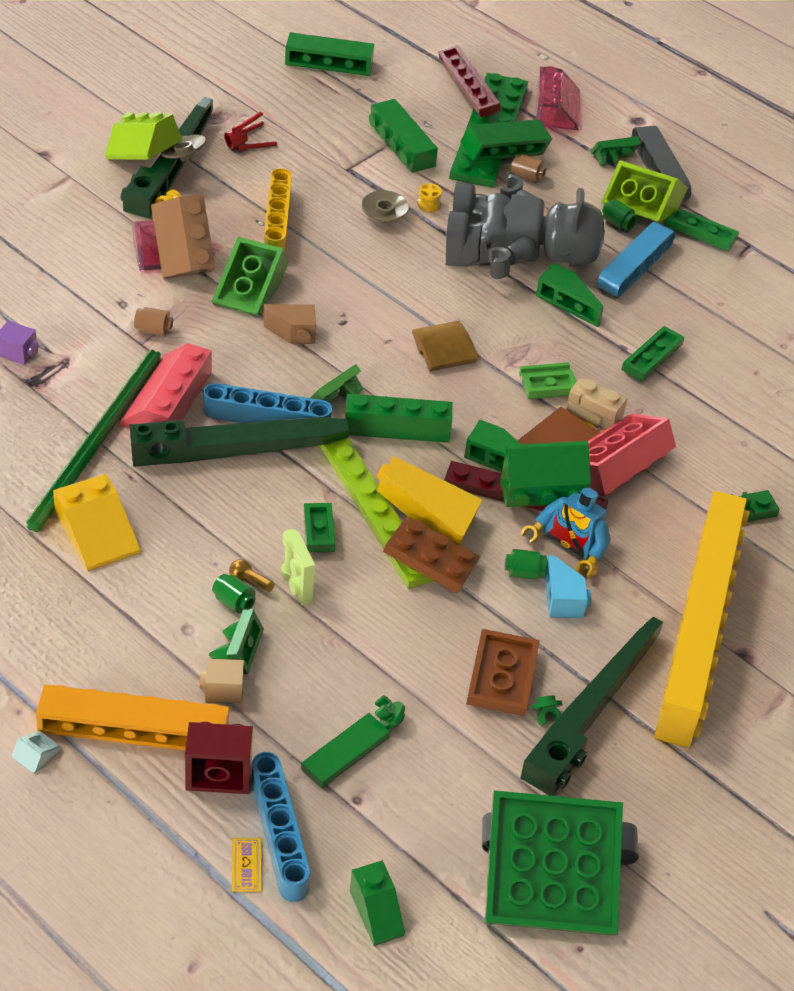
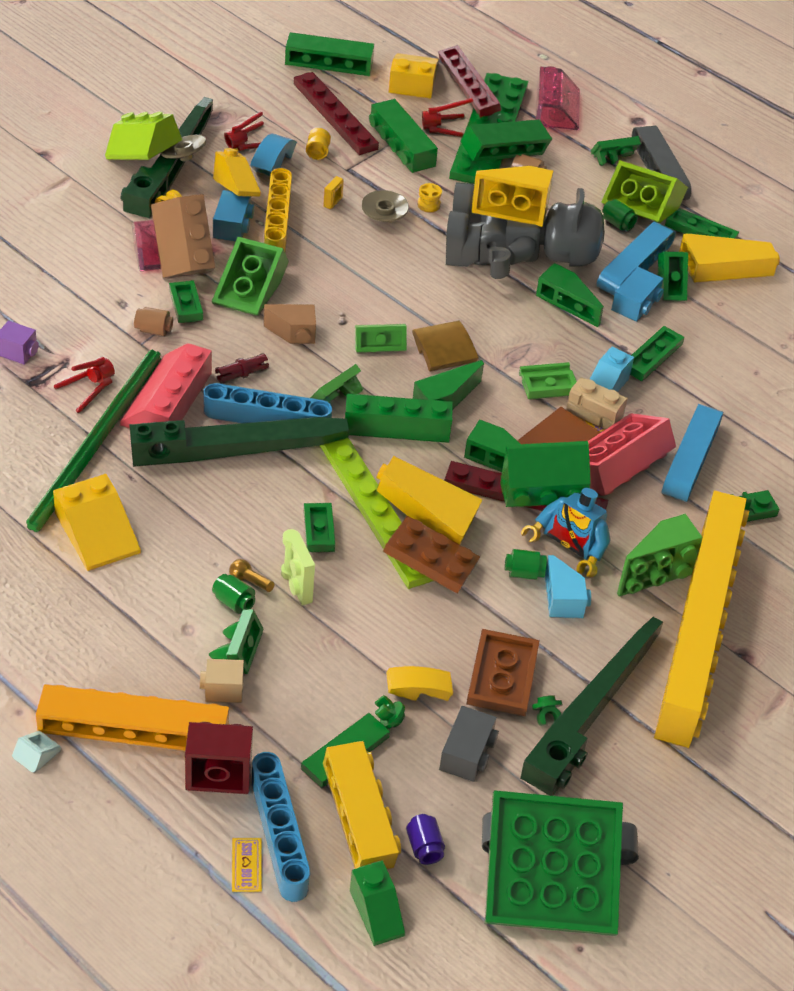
(98, 371): none -> red plant
(186, 301): none -> green plate
(232, 216): none -> dark azure brick
(235, 173): none -> yellow slope
(241, 368): none -> dark red pin
(271, 153): none -> dark azure brick
(318, 143): none -> yellow wheel
(333, 192): none -> yellow tile
(336, 113): none -> dark red plate
(361, 805): none -> yellow brick
(380, 337): none -> bright green hinge
(413, 75): none -> yellow slope
(414, 680): none -> yellow slope
(425, 839): none -> dark purple brick
(433, 117): none -> red plant
(450, 385): none -> green slope
(468, 743): none -> dark grey brick
(513, 193): none -> yellow slope
(613, 369): none -> medium azure slope
(637, 294): none -> dark azure brick
(661, 556): none -> bright green slope
(674, 271): none -> green slope
(692, 453): none -> dark azure beam
(728, 258): none -> yellow slope

